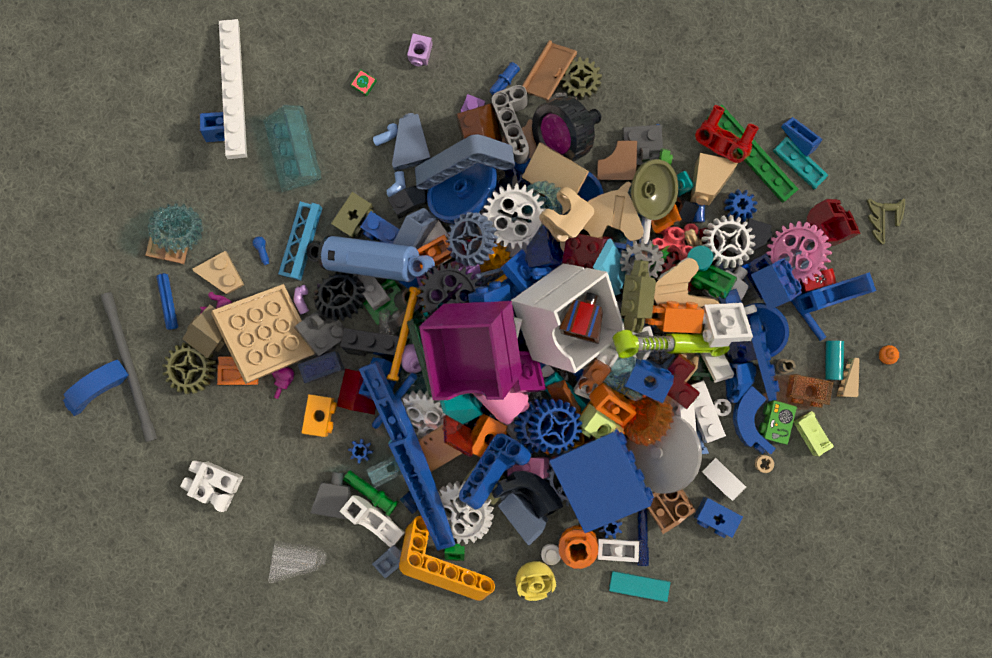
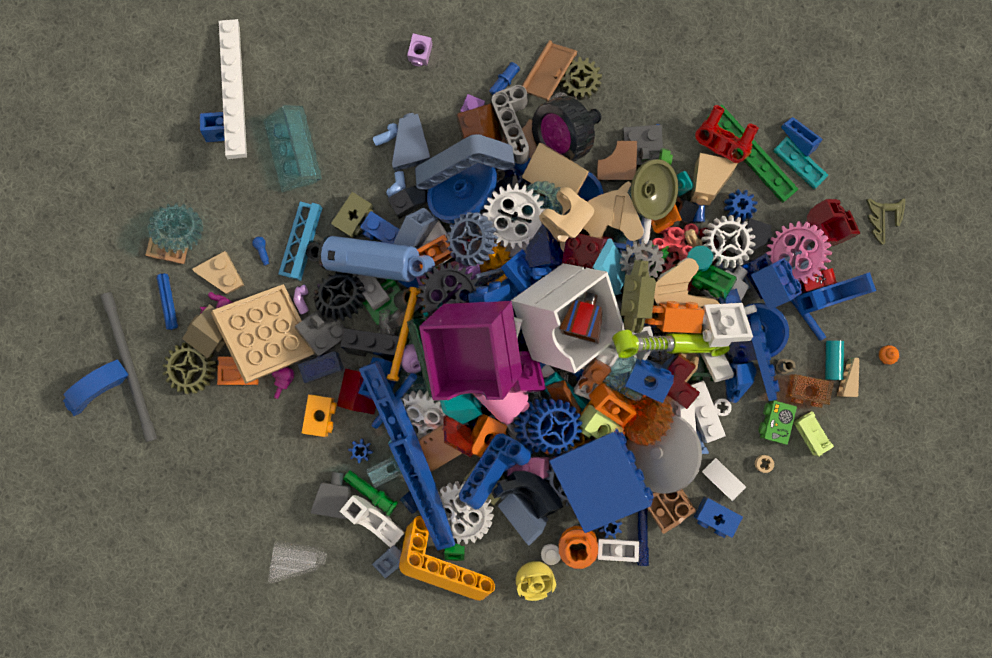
(207, 479): white hips -> none
(363, 82): tile -> none
(639, 586): teal tile -> none
(744, 424): blue arch -> none

